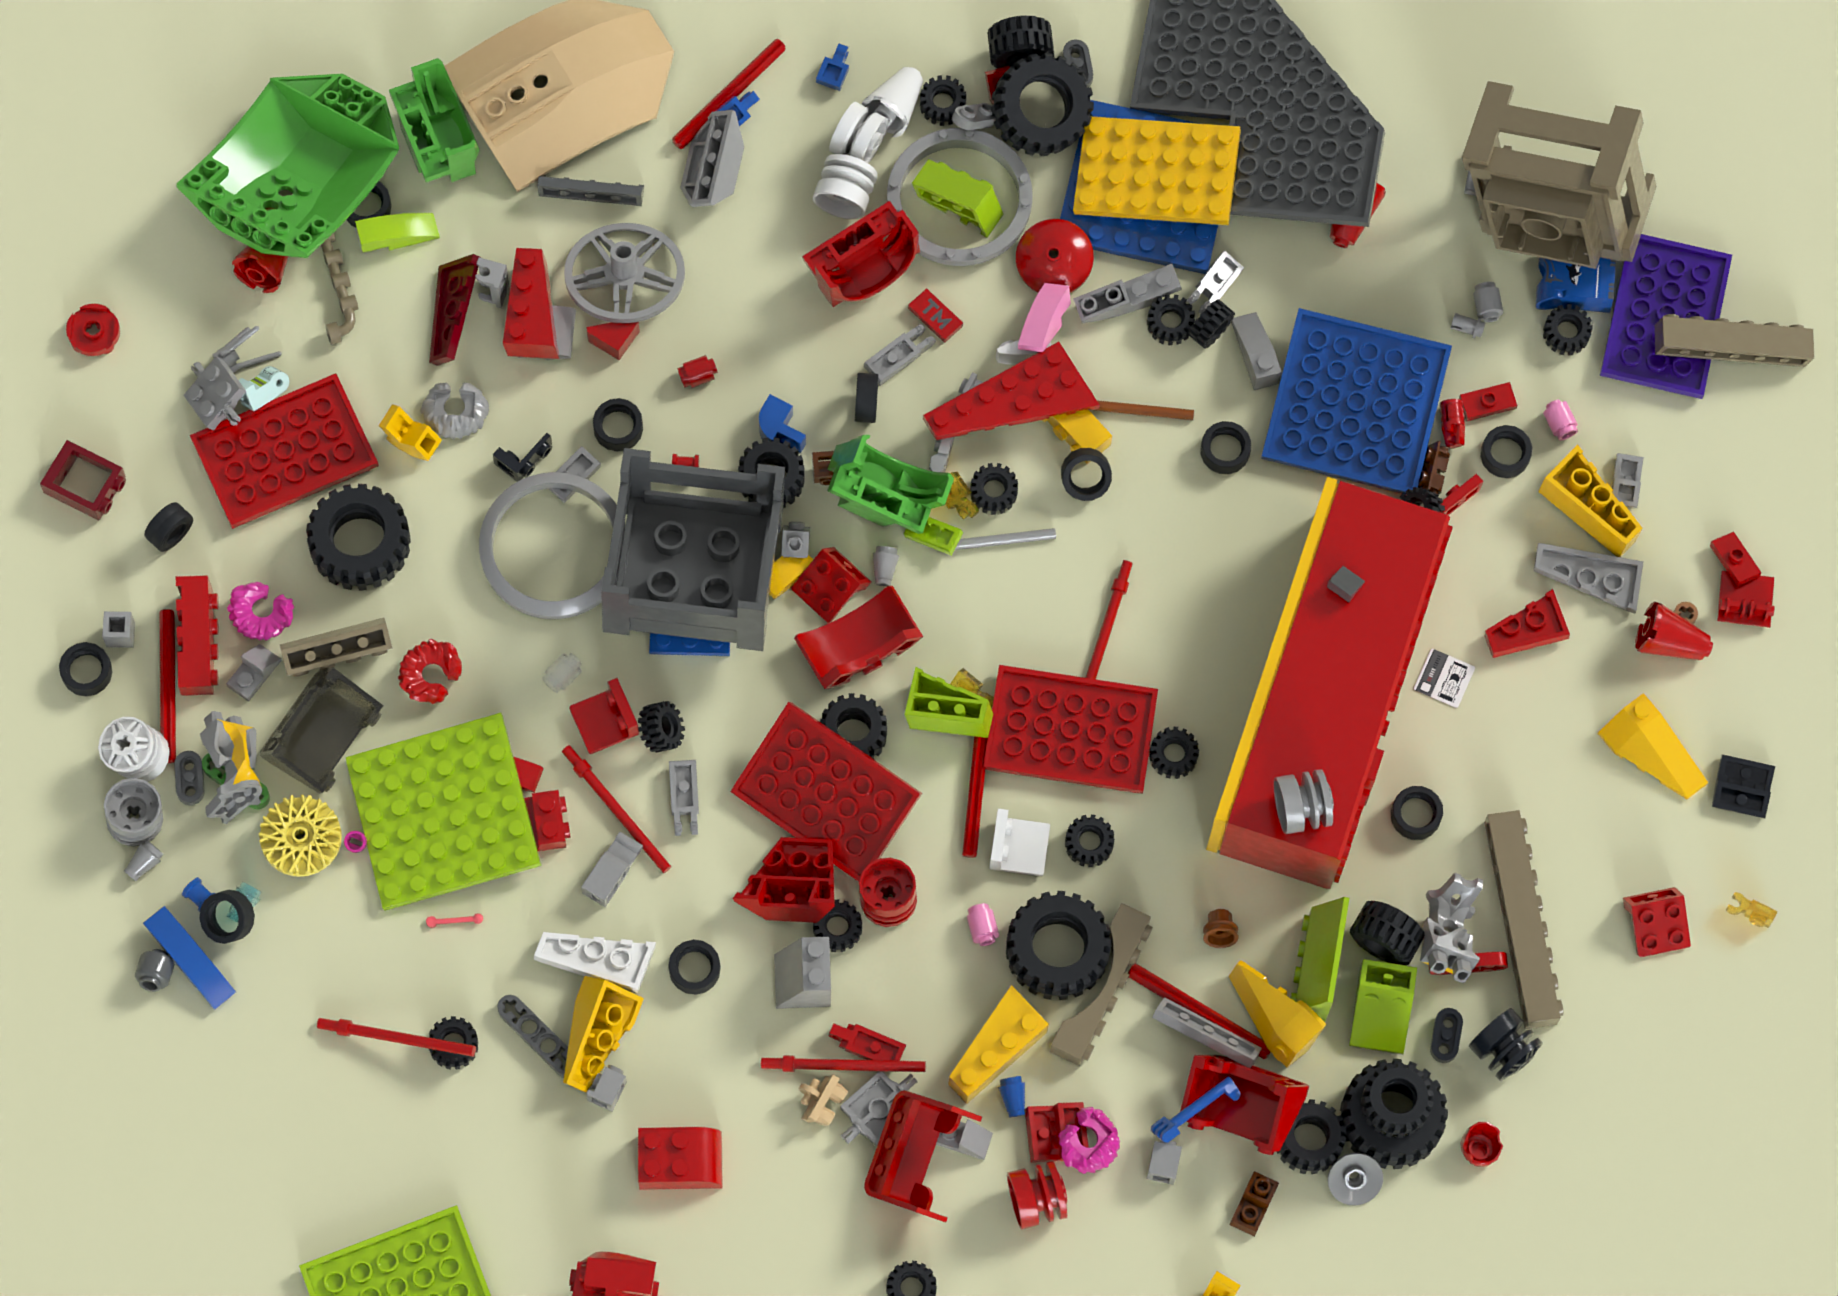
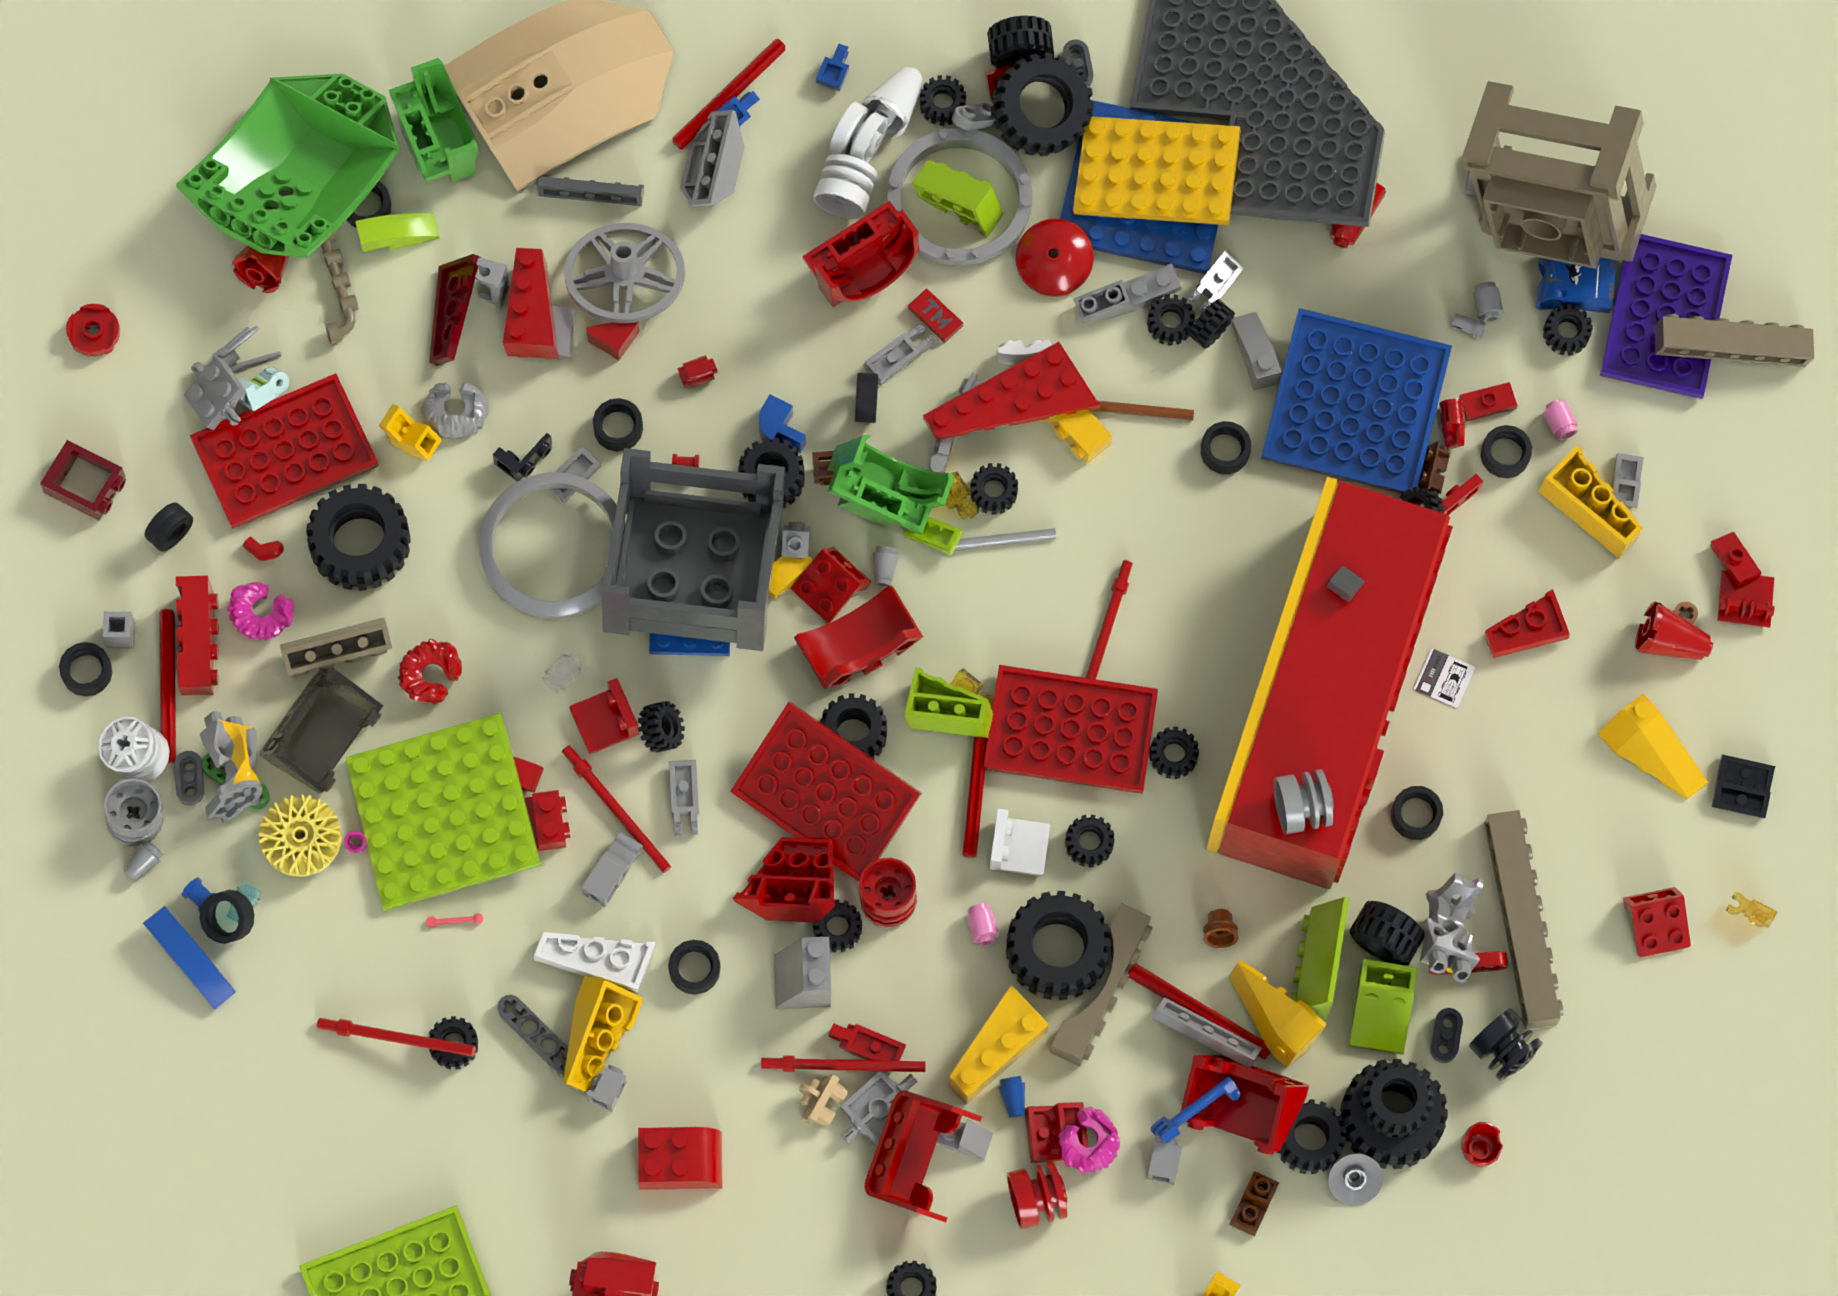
(154, 970): dark grey head -> none
(253, 672): light grey slope -> none
(263, 551): none -> red arm
(1044, 317): bright pink slope -> none
(1095, 491): black tyre -> none
(1596, 574): light grey wing -> none

